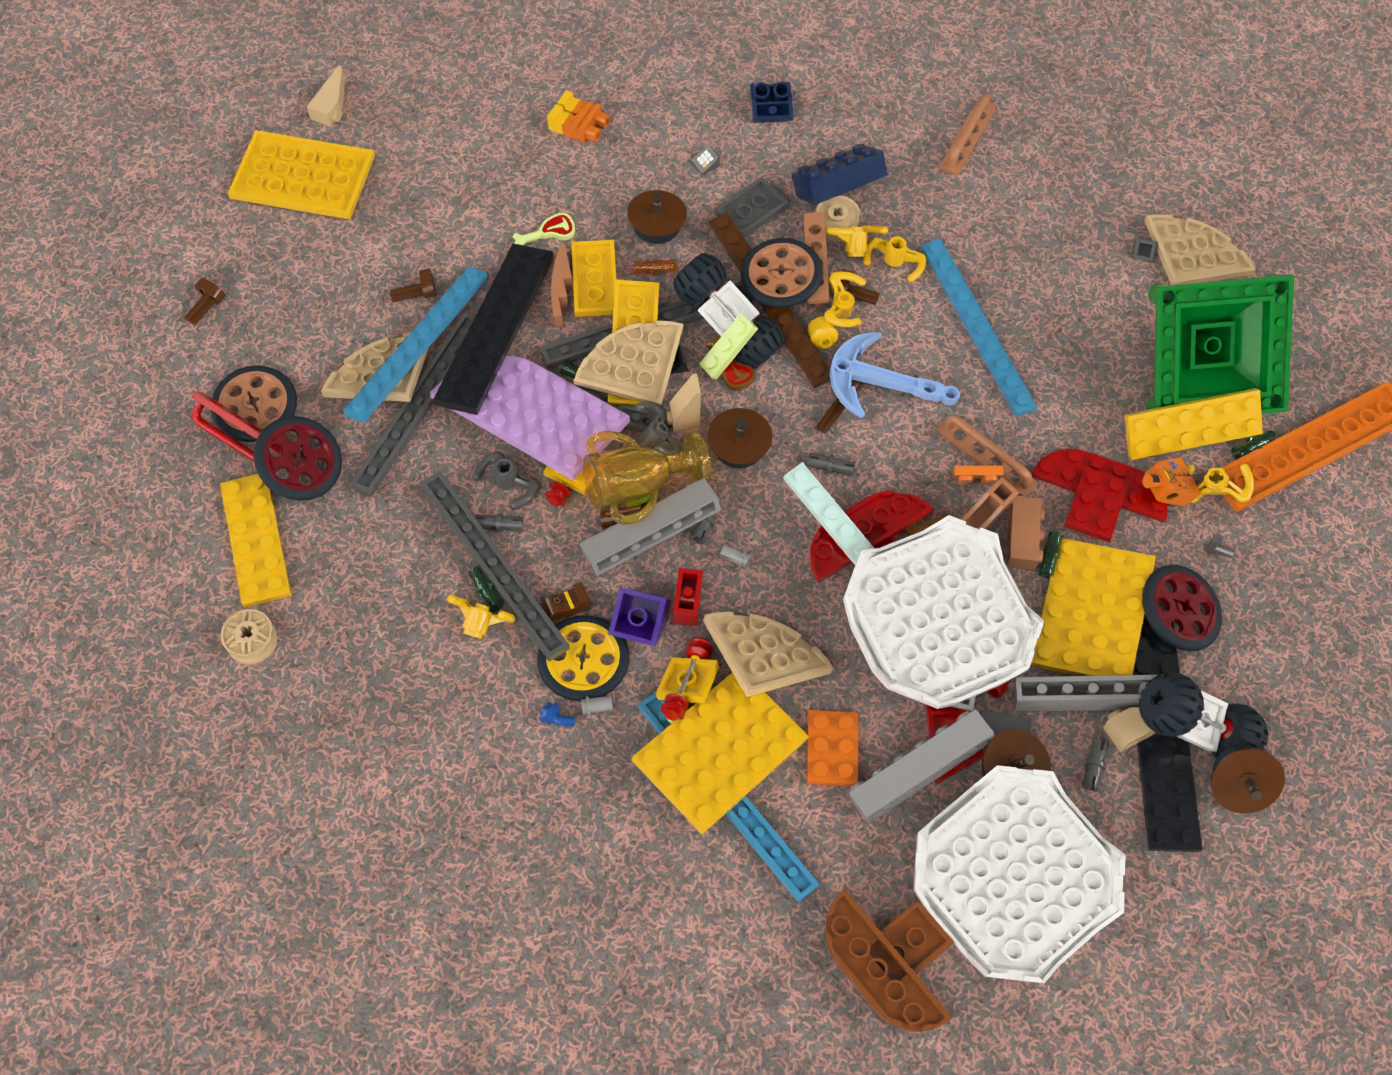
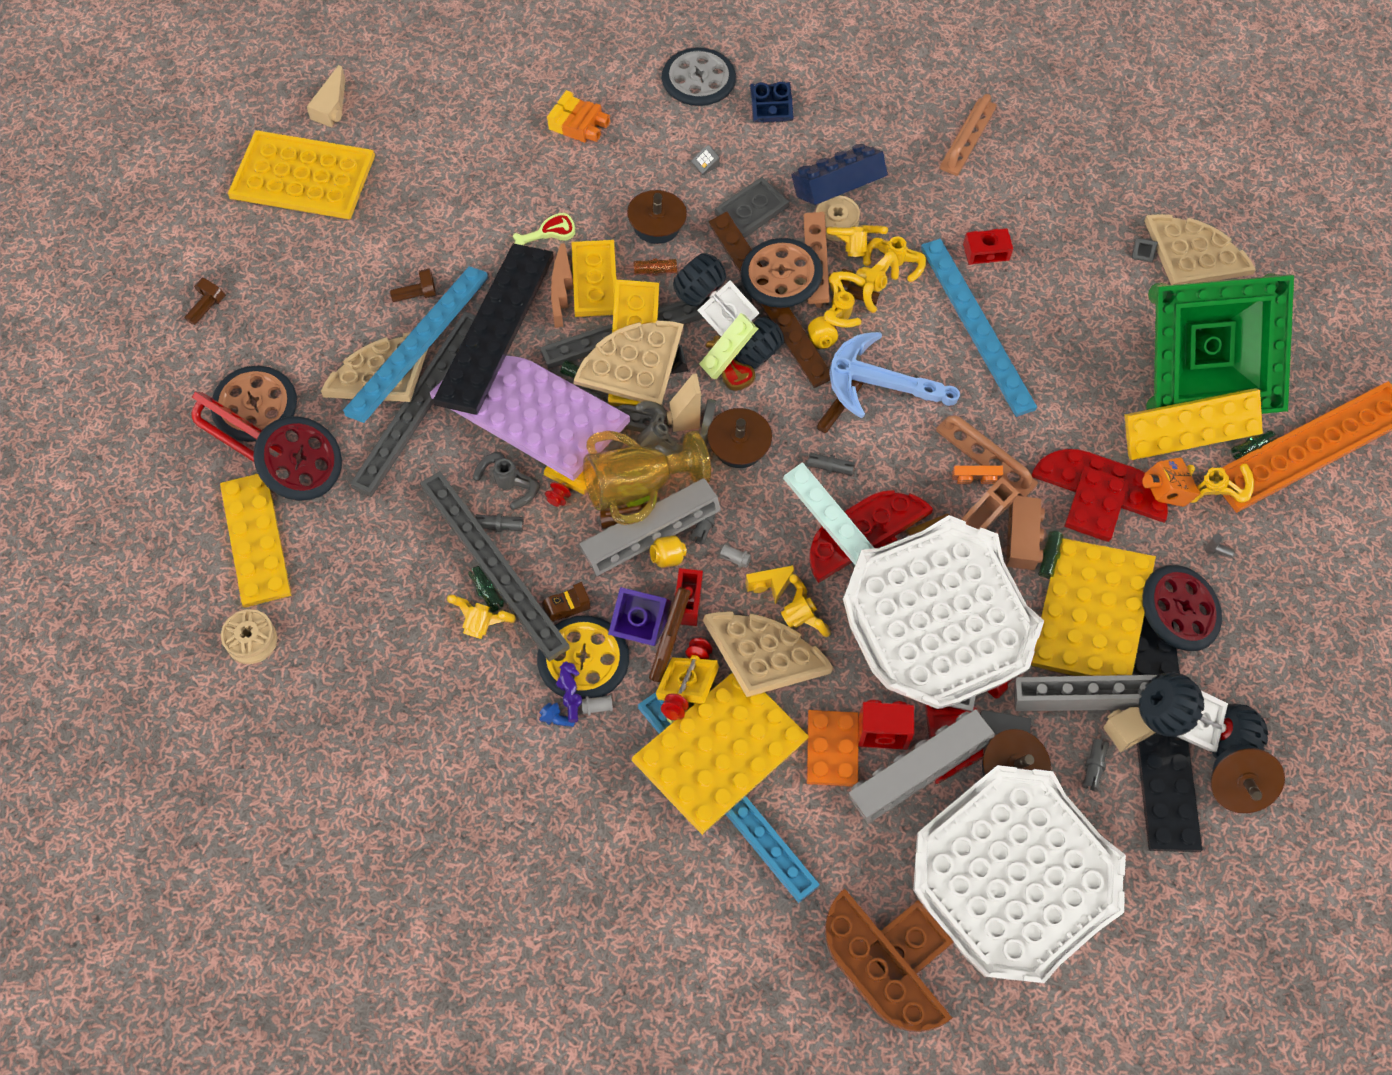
(567, 683): none -> dark purple animal
(667, 551): none -> yellow head
(669, 636): none -> reddish brown axle
(707, 95): none -> wedge
(707, 419): none -> dark grey piece
(775, 578): none -> yellow slope
(803, 609): none -> yellow piece
(877, 279): none -> yellow piece
(885, 725): none -> red brick
(988, 246): none -> red brick

